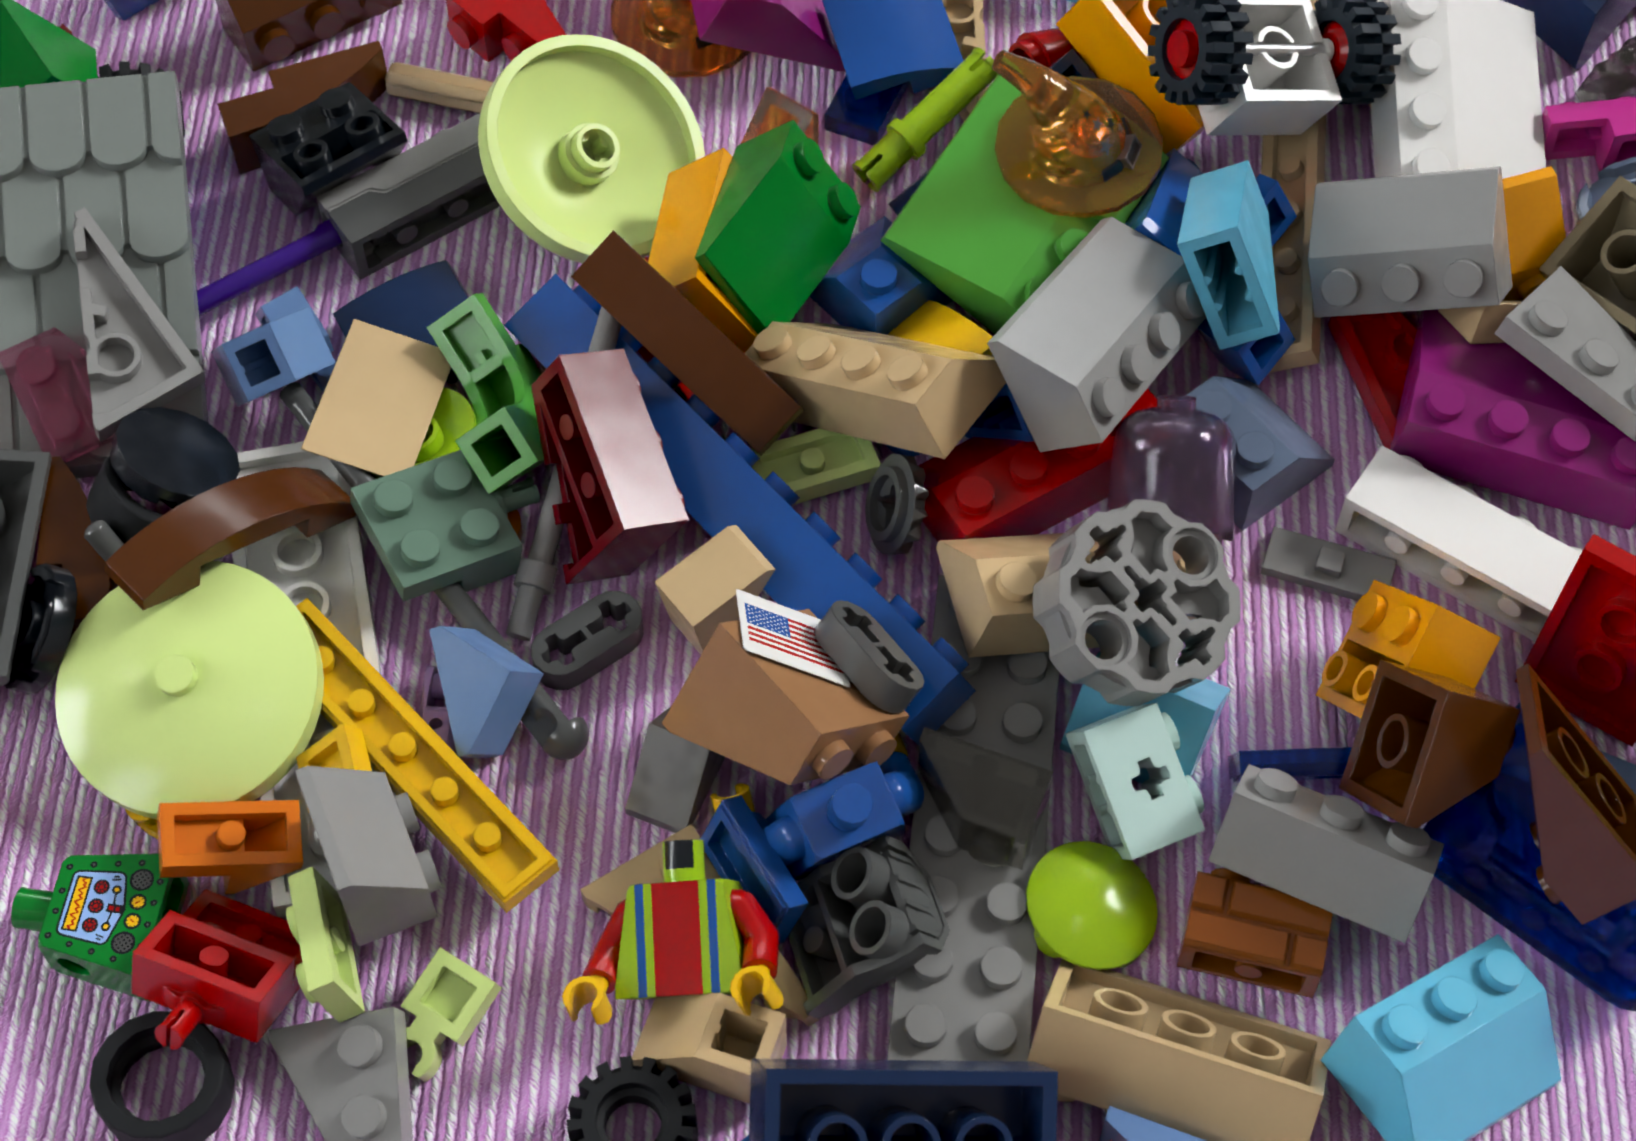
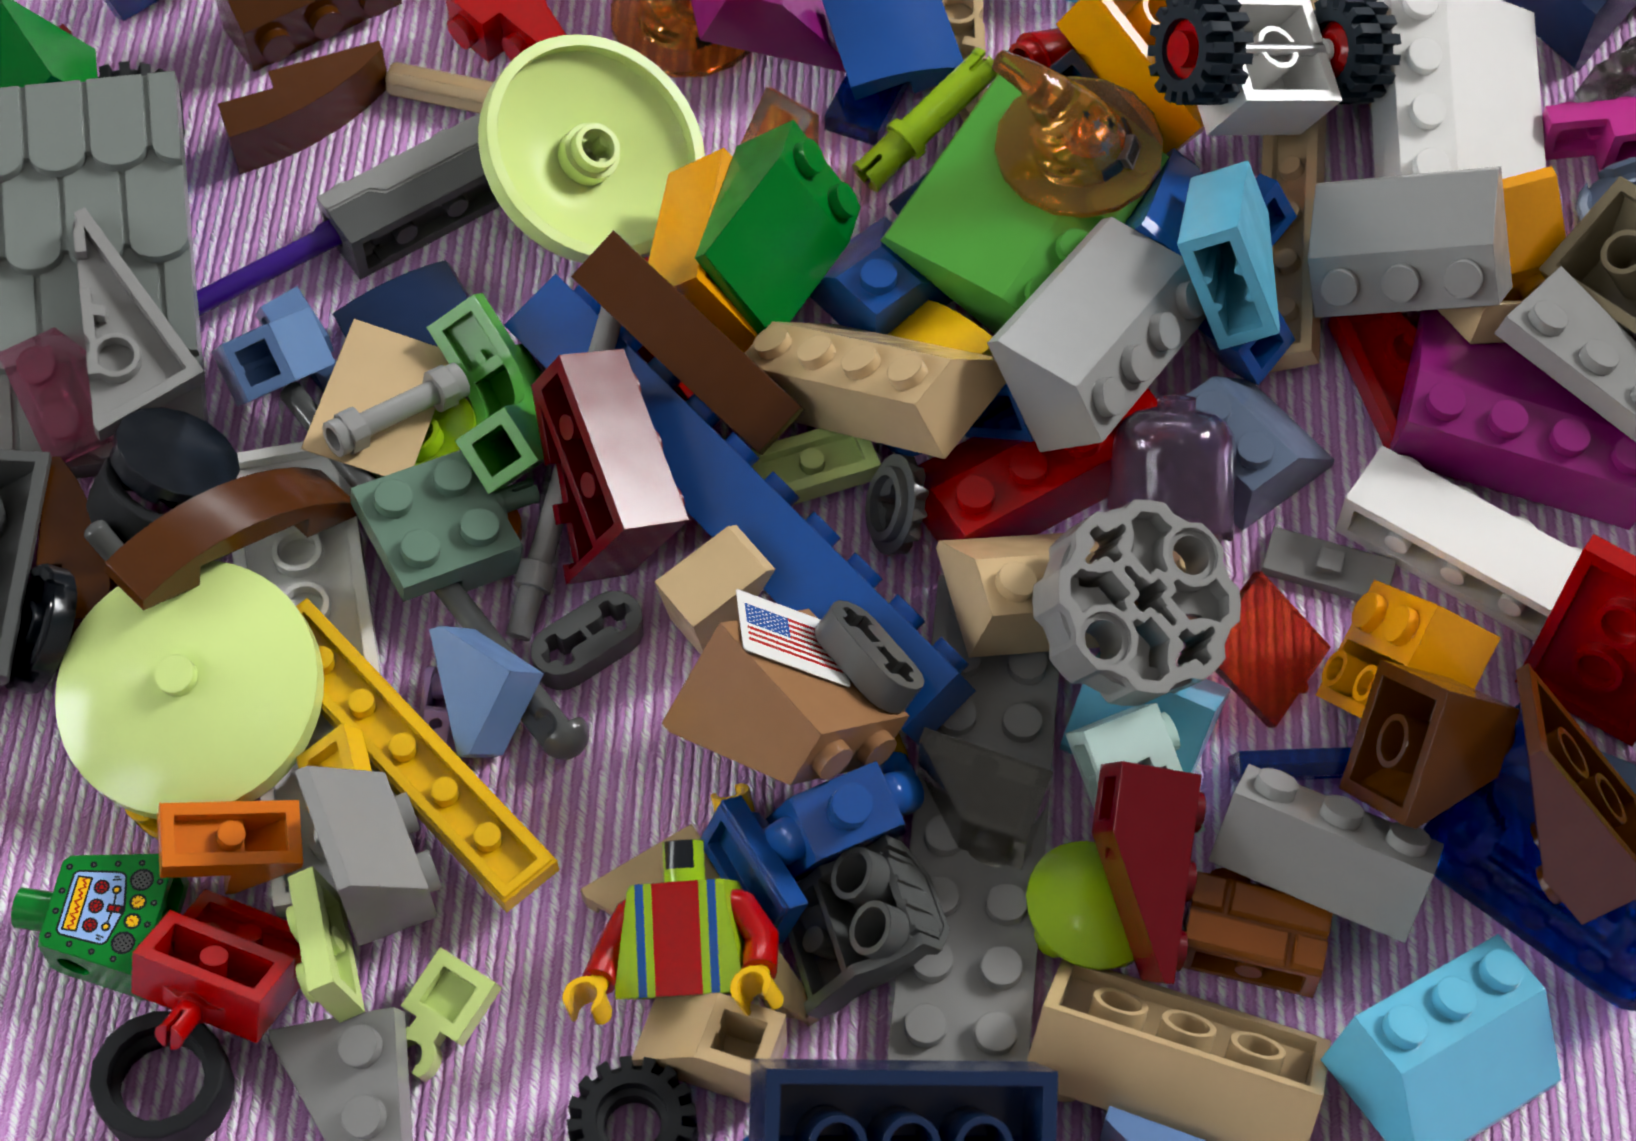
(324, 145): black slope -> none
(353, 430): none -> light grey bar
(671, 778): flat silver slope -> none
(1145, 845): none -> dark red slope
(1270, 651): none -> clear red piece

